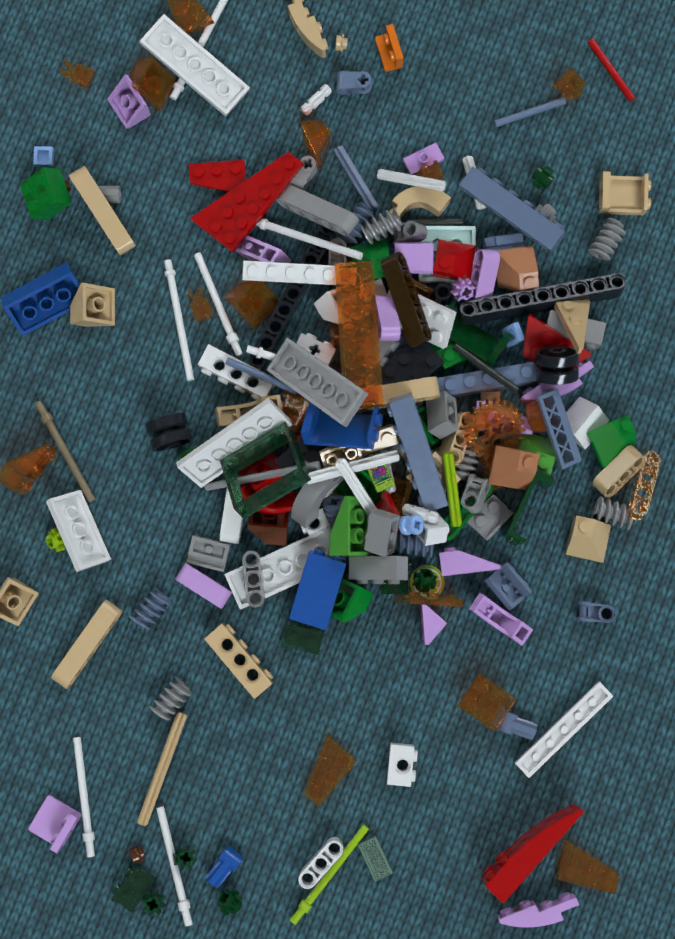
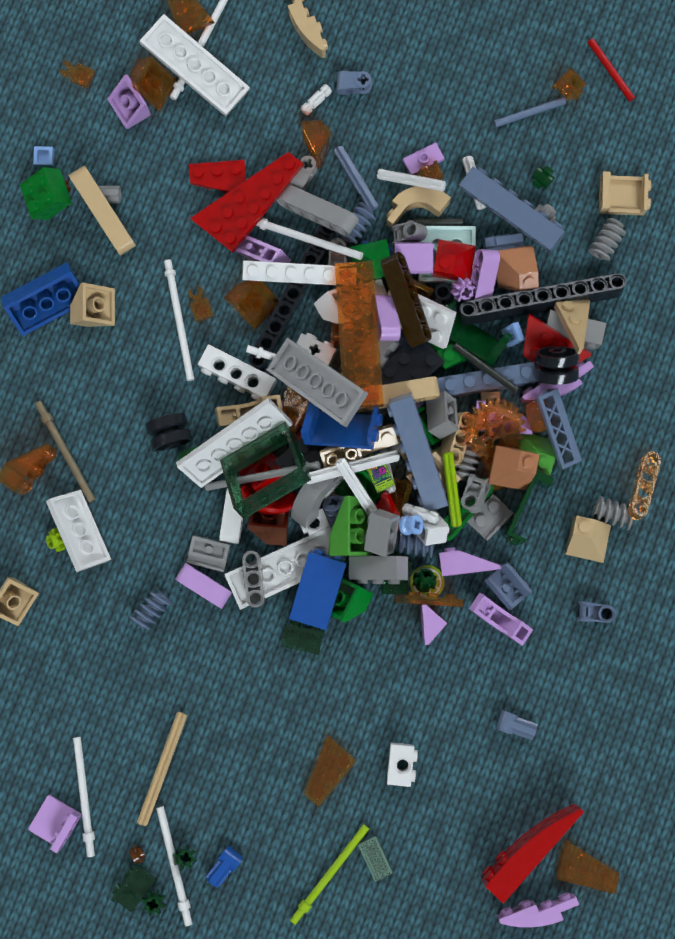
(86, 644): tan beam -> none
(171, 699): light grey piece -> none
(216, 639): tan brick -> none
(230, 902): dark green gear -> none
(231, 337): white bar -> none
(258, 374): sand blue bar -> none
(316, 871): white beam -> none
(340, 43): tan plate -> none
(381, 226): light grey piece -> none
(390, 49): orange bracket -> none
(486, 702): clear orange brick -> none
(563, 729): white plate -> none
(585, 417): white slope -> none
(612, 439): green slope -> none
(619, 471): tan beam -> none

